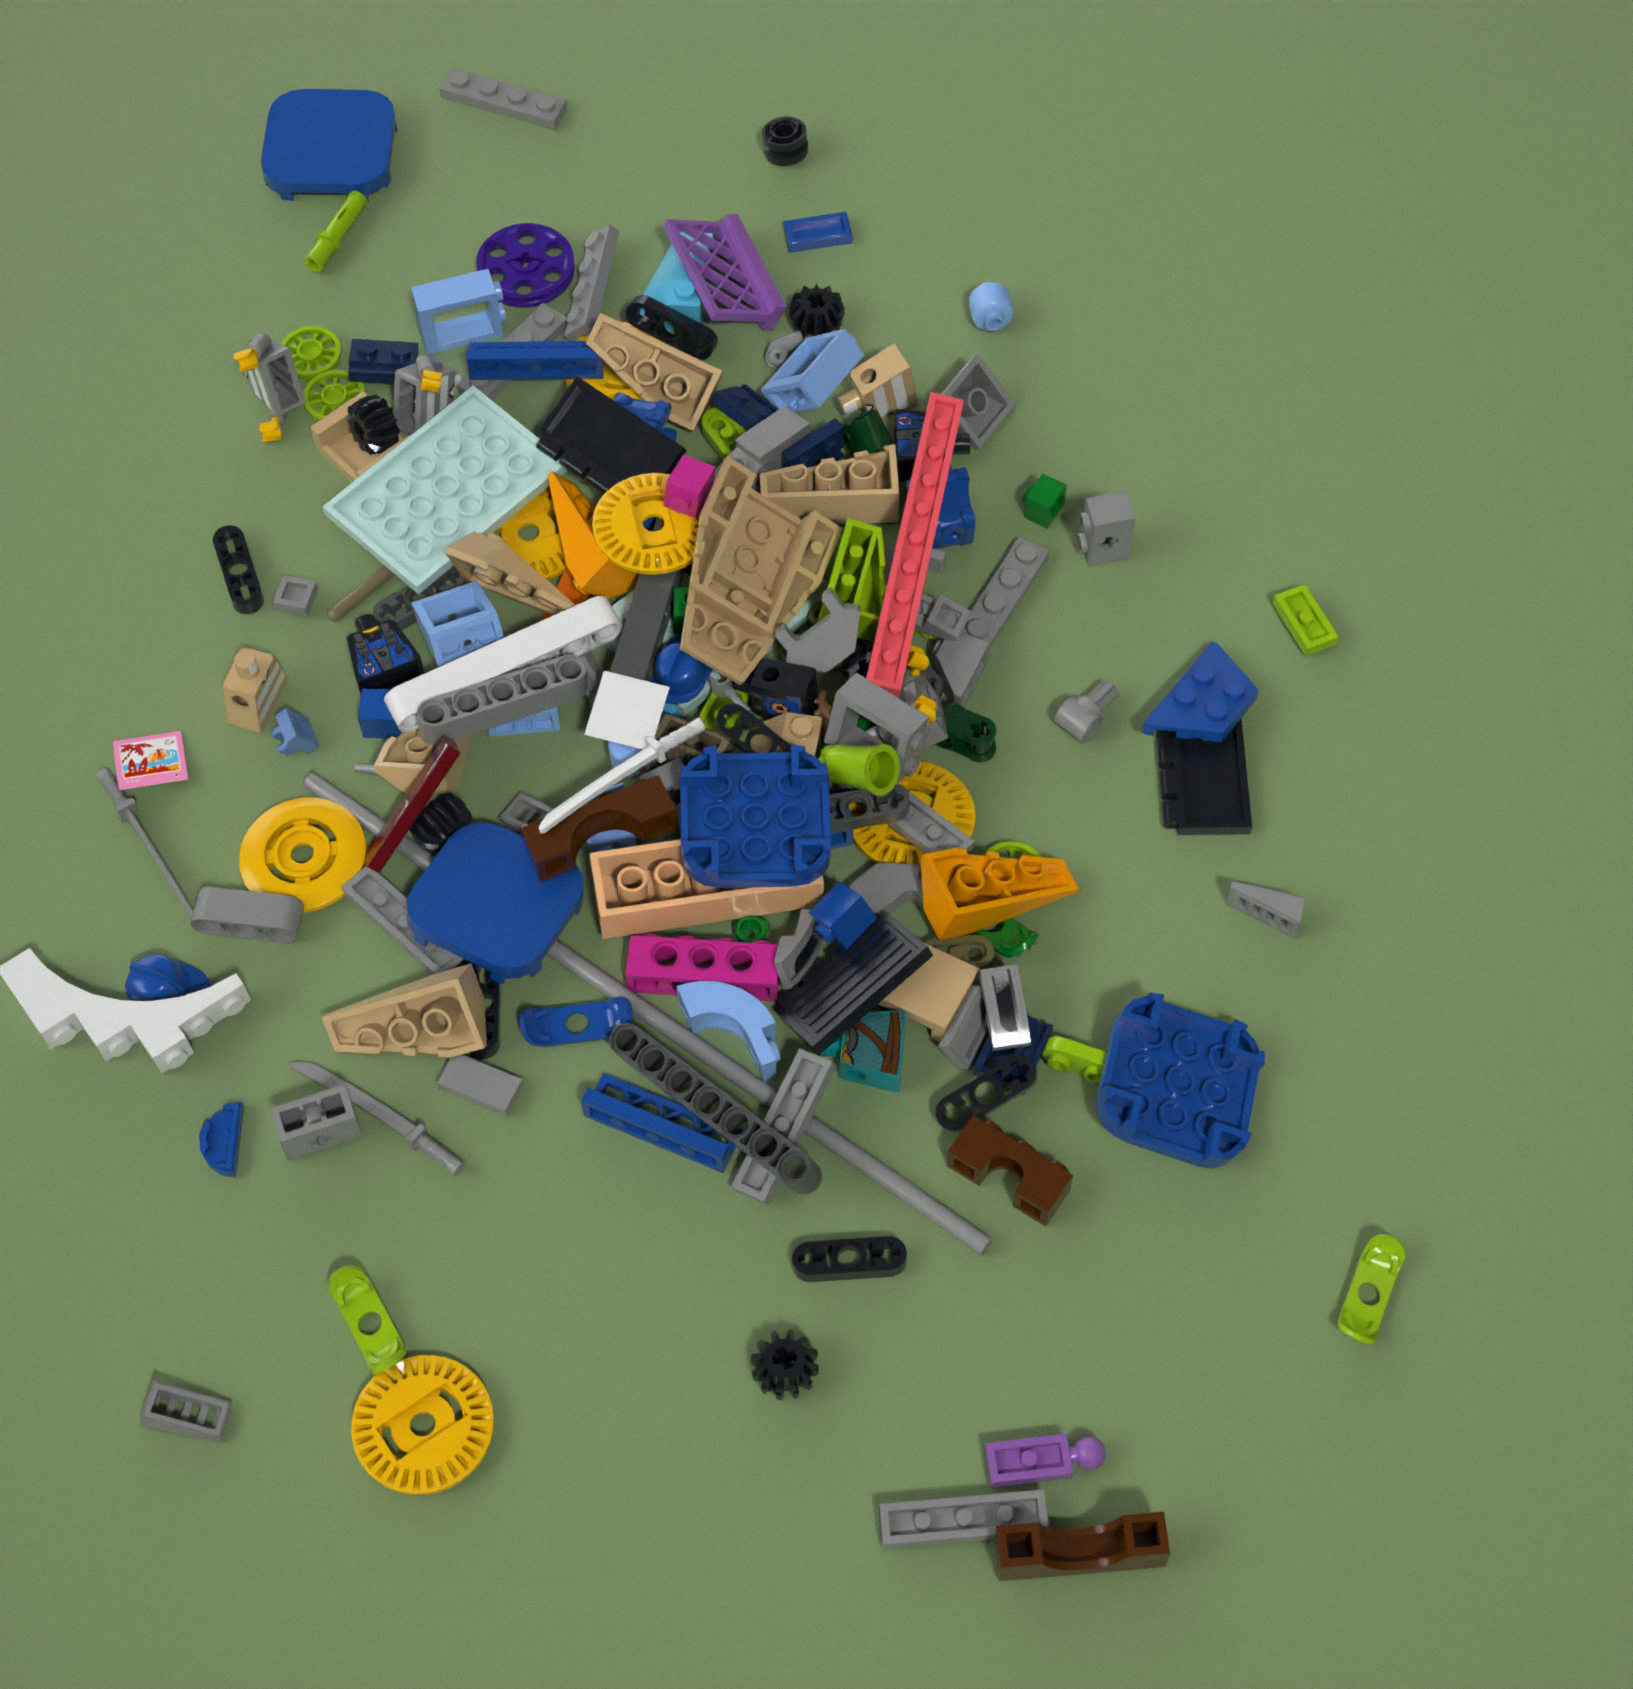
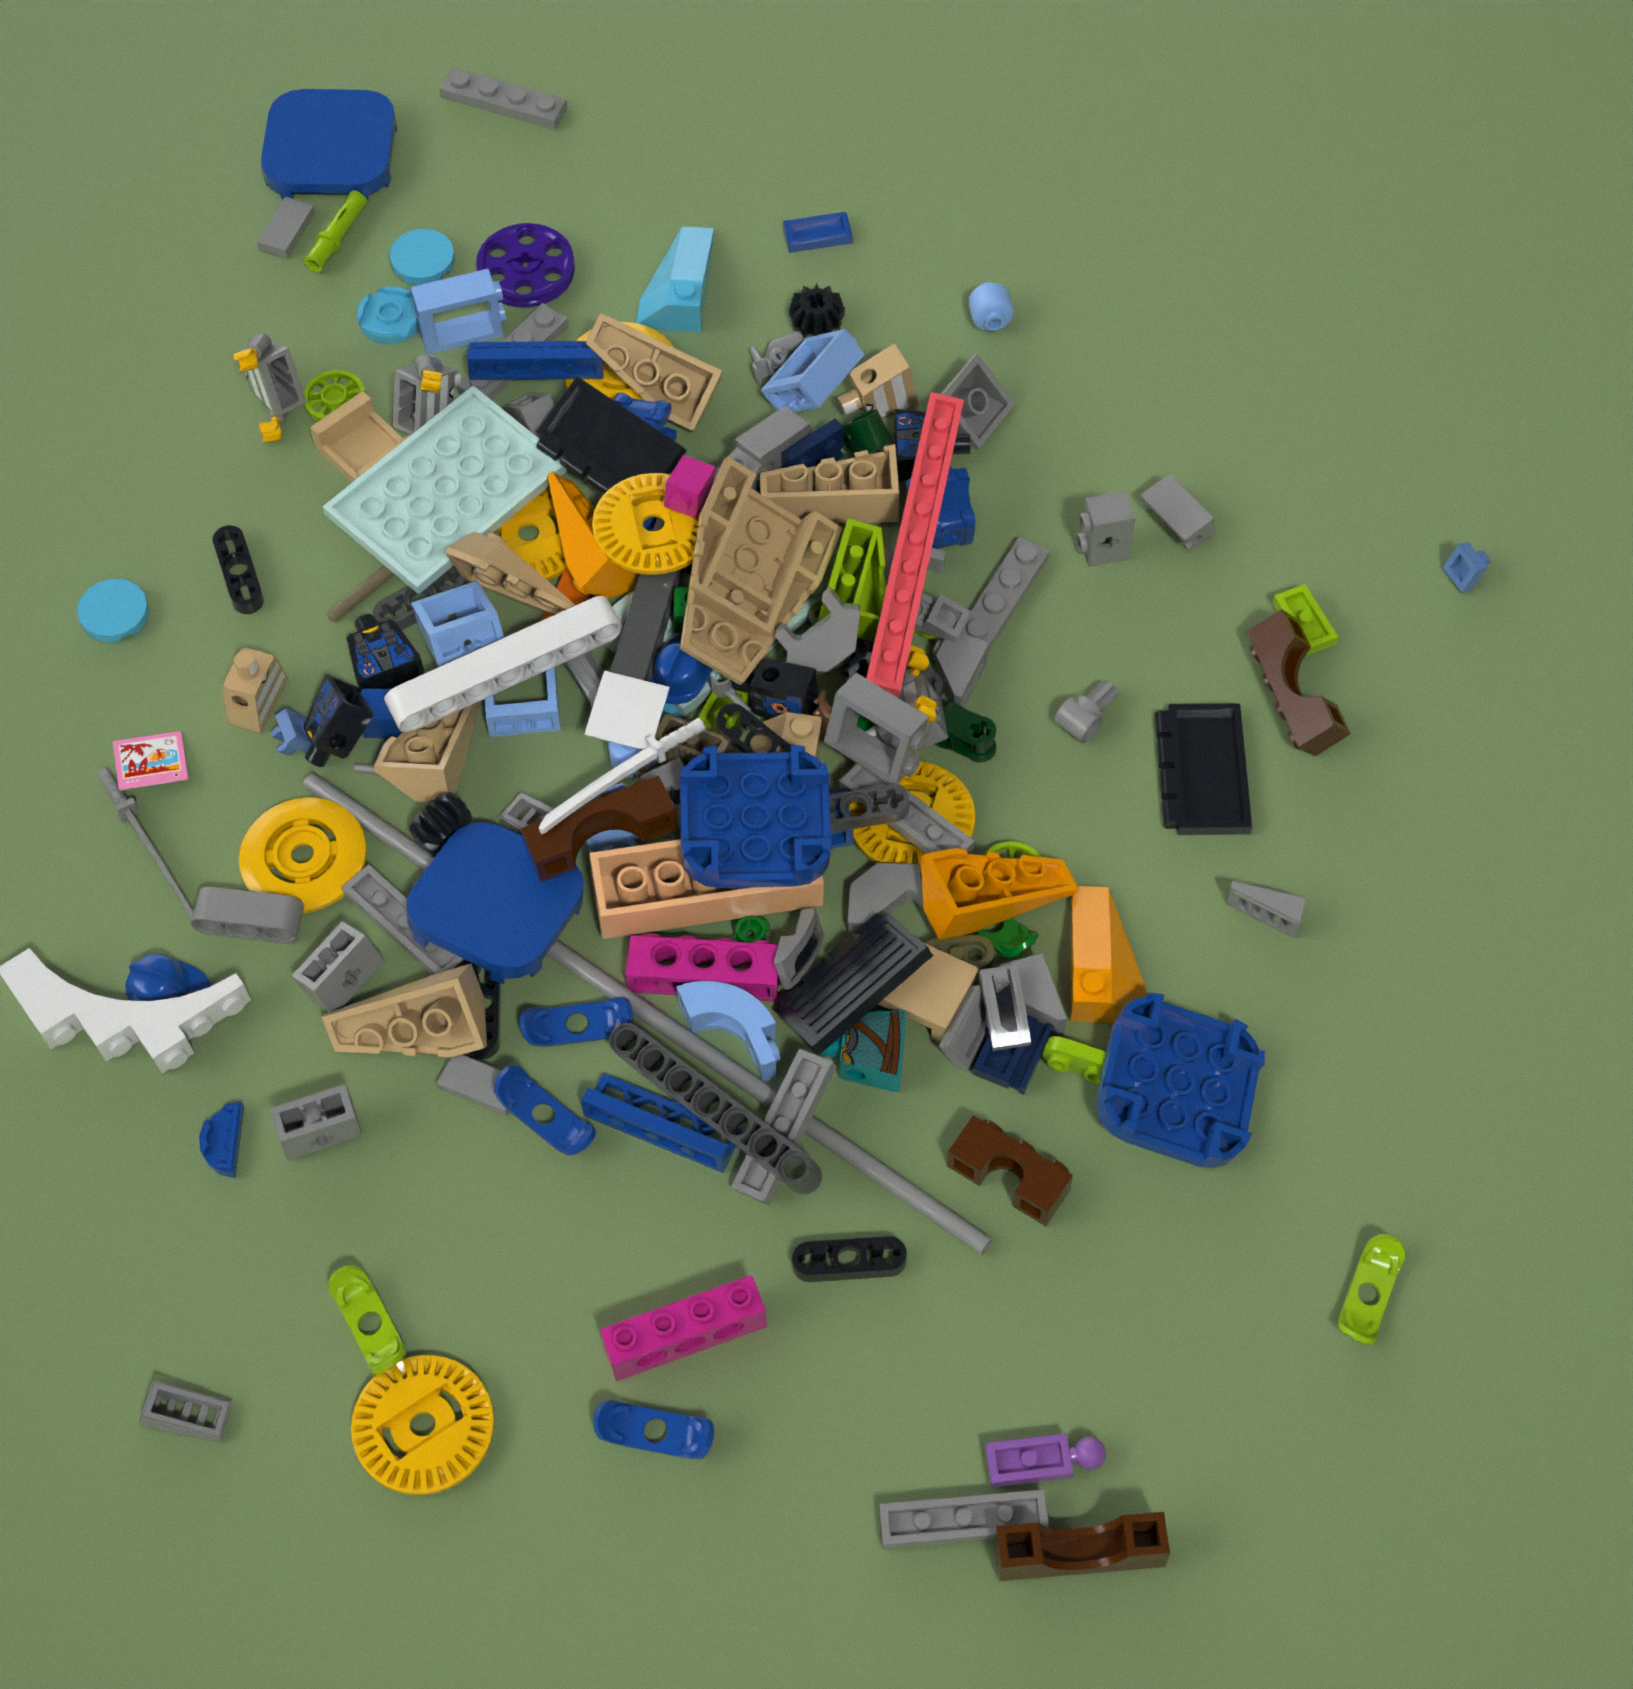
(113, 610): none -> medium azure tile
(286, 227): none -> light grey tile
(295, 595): light grey plate -> none
(312, 351): lime wheel -> none
(335, 720): none -> black torso
(338, 968): none -> light grey brick
(373, 424): black gear -> none
(378, 360): dark blue plate -> none
(388, 315): none -> medium azure tile
(412, 804): dark red tile -> none
(415, 1135): light grey sword -> none
(422, 256): none -> medium azure tile
(513, 686): light grey beam -> none
(521, 1095): none -> blue piece
(531, 410): none -> light grey slope
(591, 282): light grey plate -> none
(625, 1425): none -> blue piece
(657, 330): black beam -> none
(683, 1327): none -> dark pink brick
(721, 440): lime plate -> none
(742, 265): medium lavender fence -> none
(743, 405): dark blue plate -> none
(761, 366): none -> light grey hand
(785, 141): black wheel -> none
(795, 1354): black gear -> none
(841, 916): blue brick -> none
(863, 767): lime plant -> none
(1006, 1069): black beam -> none
(1040, 992): none -> light grey slope
(1044, 500): green plate -> none
(1102, 961): none -> light orange wedge
(1180, 511): none -> light grey hinge
(1205, 700): blue wing -> none
(1280, 648): none -> reddish brown arch
(1466, 566): none -> medium blue tile

